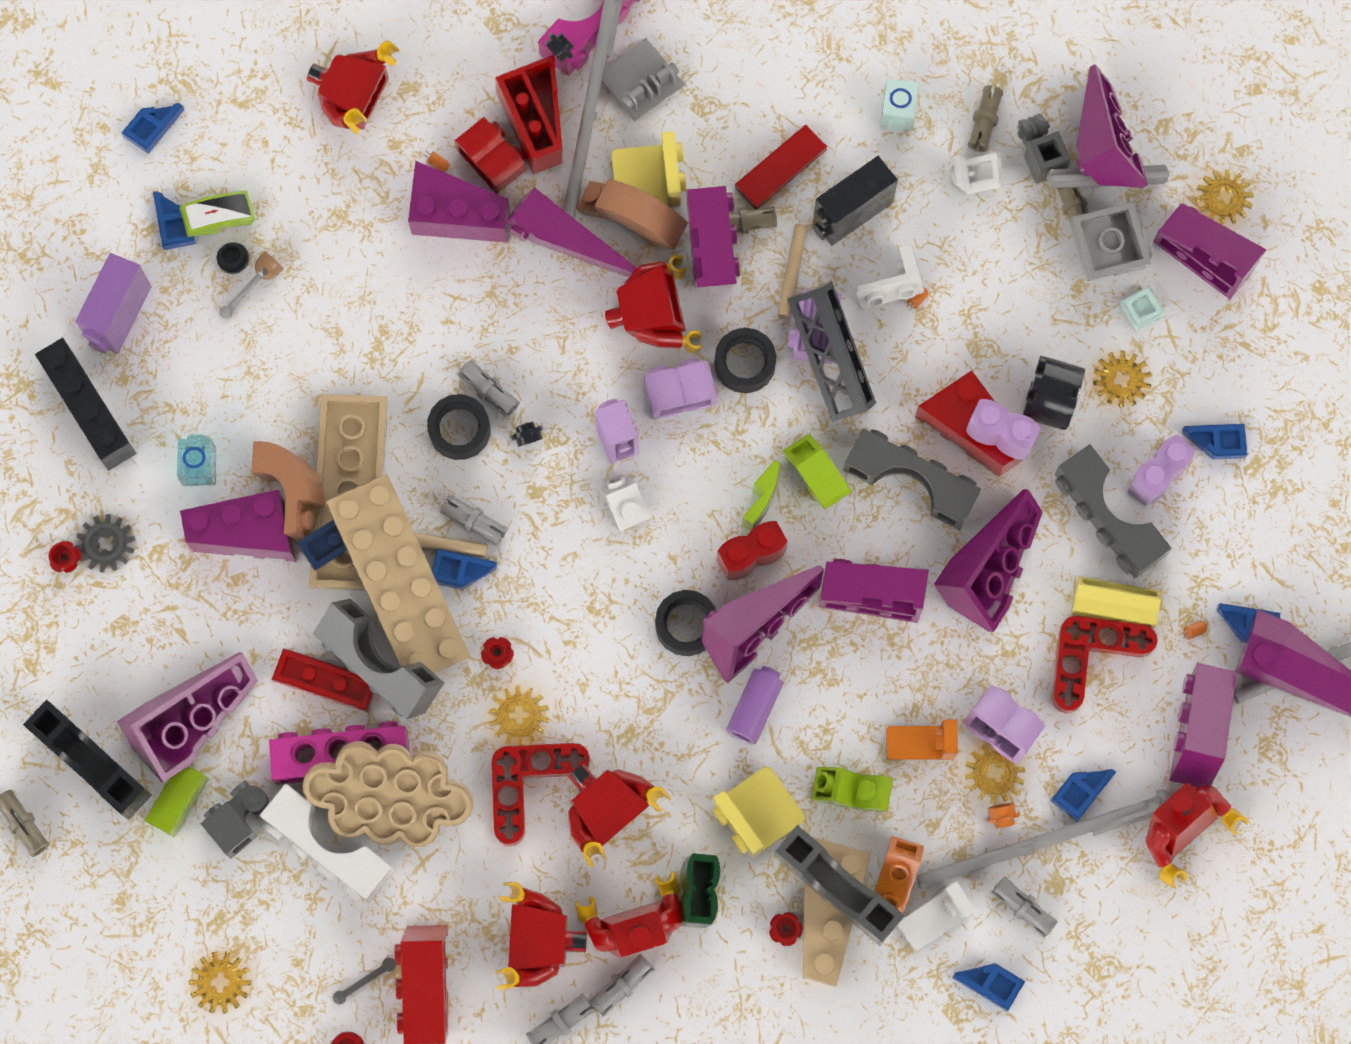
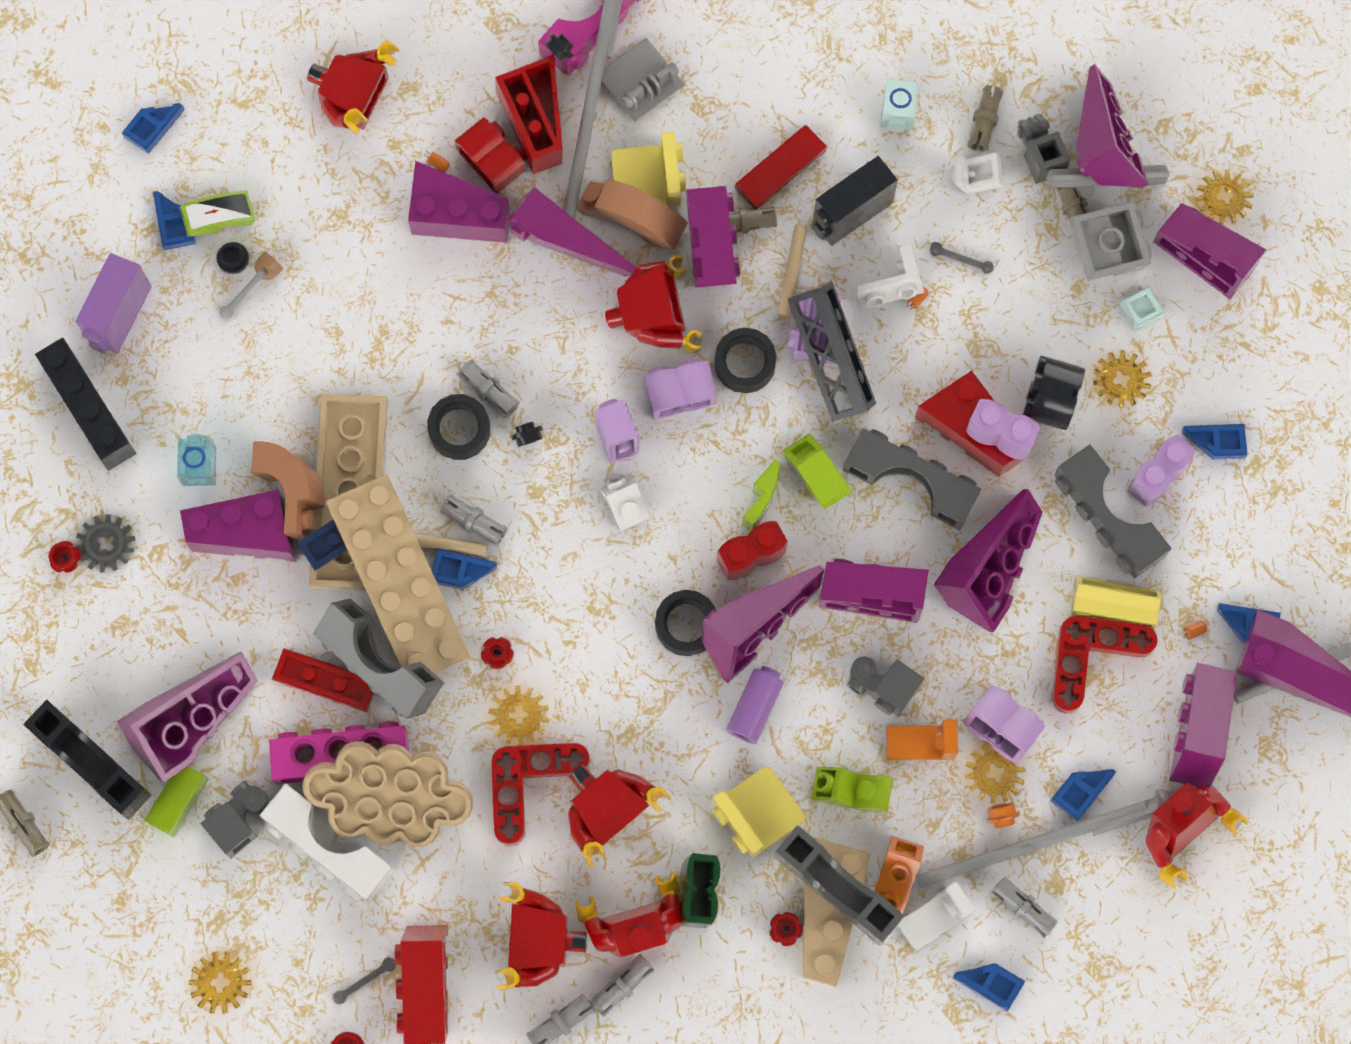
(889, 690): none -> dark grey brick
(937, 249): none -> dark grey hinge

